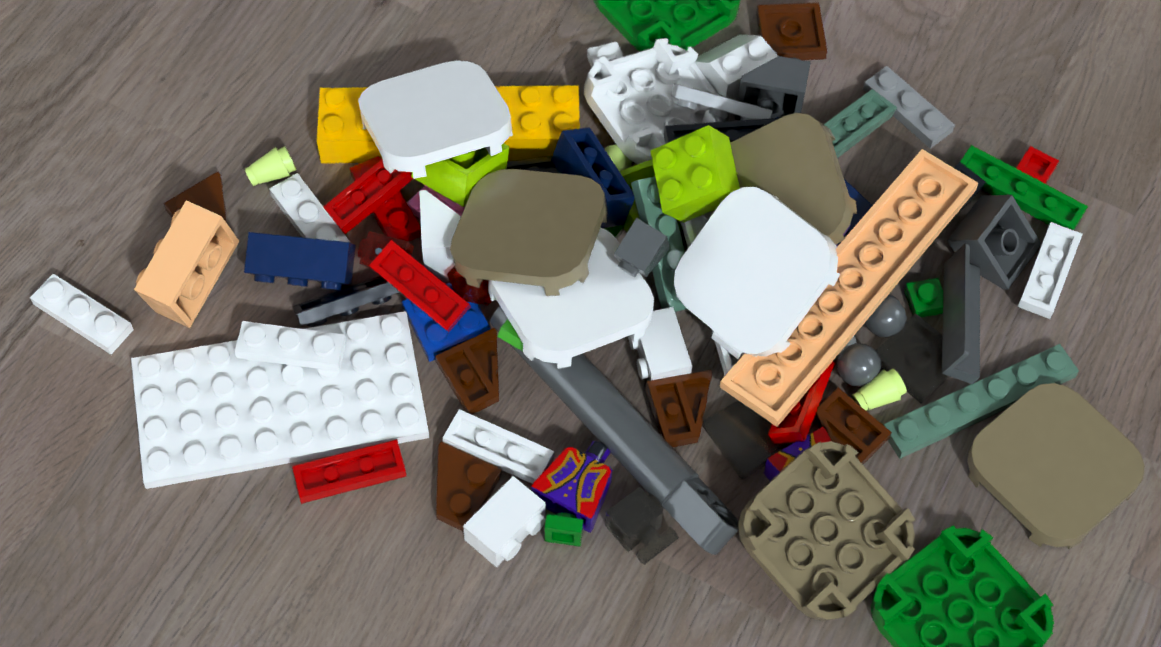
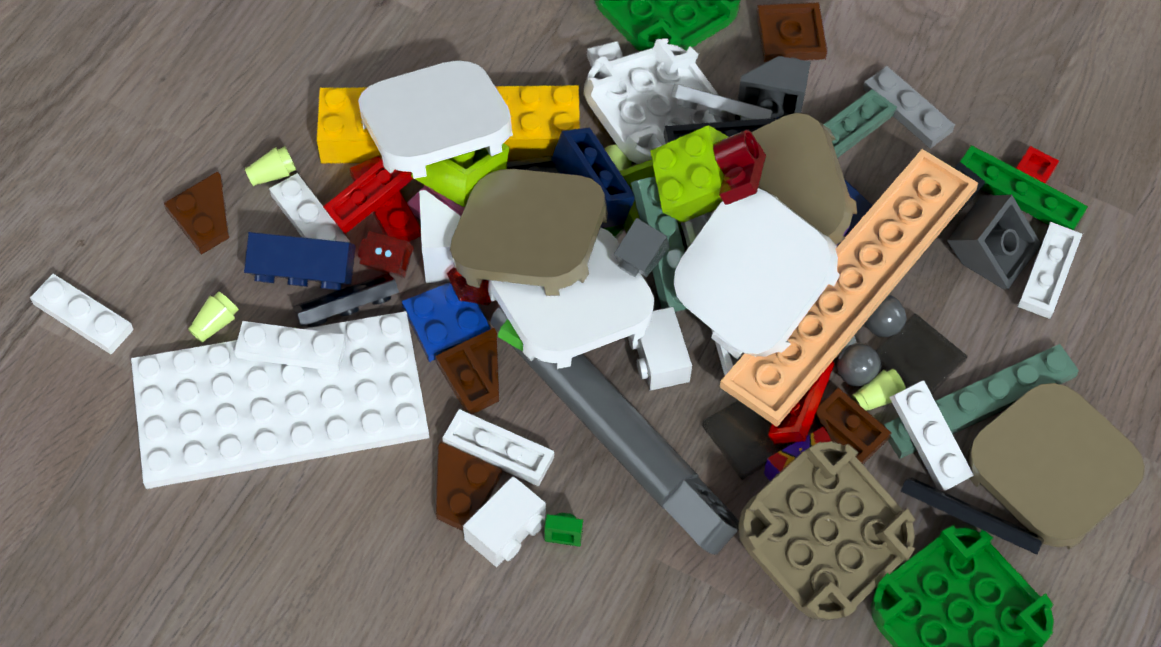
(186, 263): light nougat brick -> none
(213, 316): none -> yellowish green cone
(349, 471): red plate -> none
(420, 286): red plate -> none
(576, 483): torso -> none
(637, 521): clear smoke brick -> none
(679, 406): reddish brown wing -> none
(731, 60): white slope -> none
(742, 165): none -> dark red plate
(925, 297): green plate -> none
(931, 436): none -> white plate
(961, 317): dark grey panel -> none
(972, 515): none -> black tile

